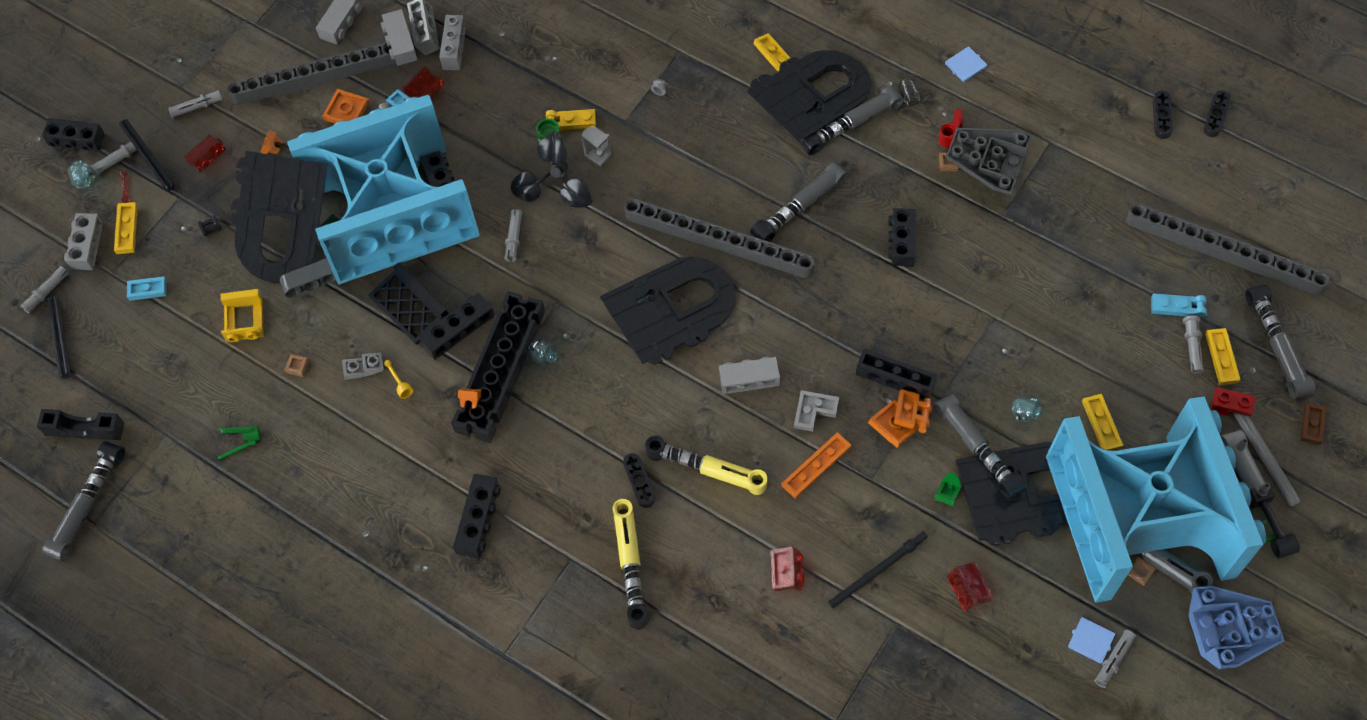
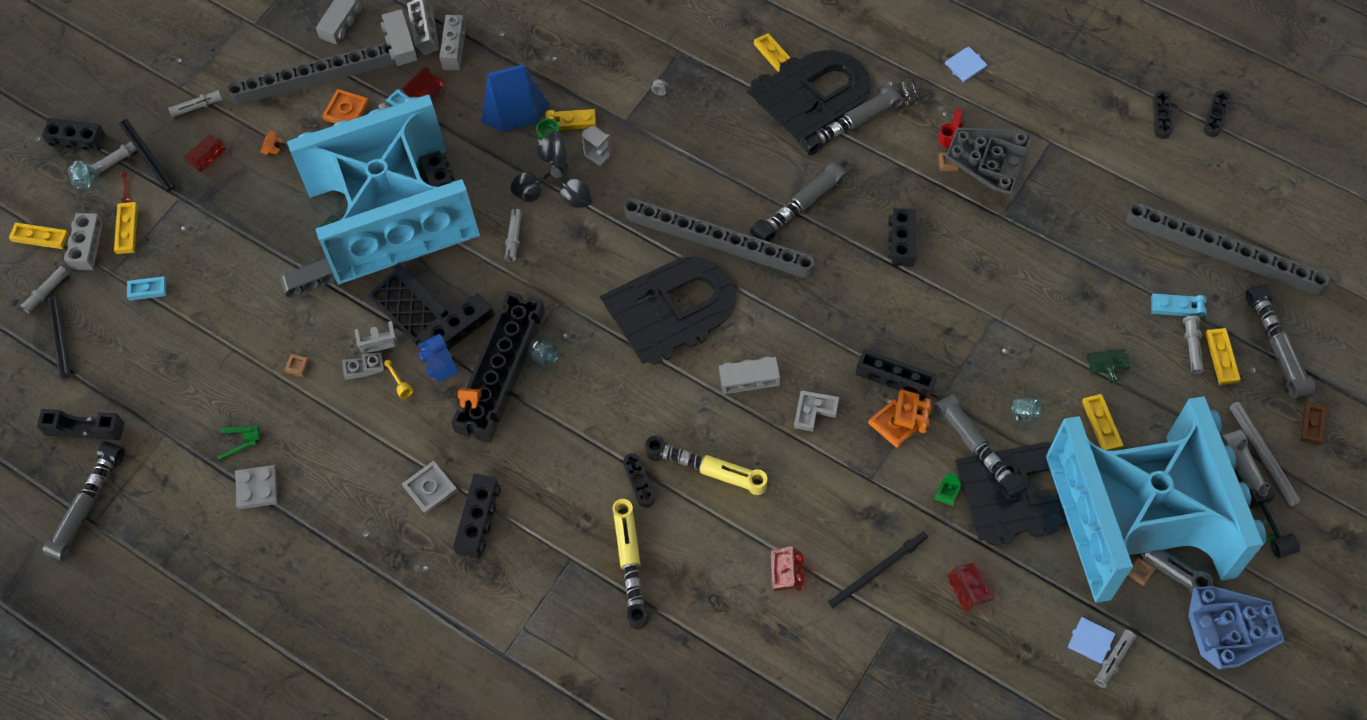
(38, 235): none -> yellow plate
(209, 225): black bush -> none
(240, 299): yellow panel -> none
(256, 487): none -> light grey plate
(272, 188): black door -> none
(377, 341): none -> light grey window
(429, 487): none -> light grey plate
(437, 357): none -> blue hinge
(512, 99): none -> blue wedge
(816, 465): orange plate -> none
(1108, 362): none -> clear green plate
(1228, 401): red plate -> none

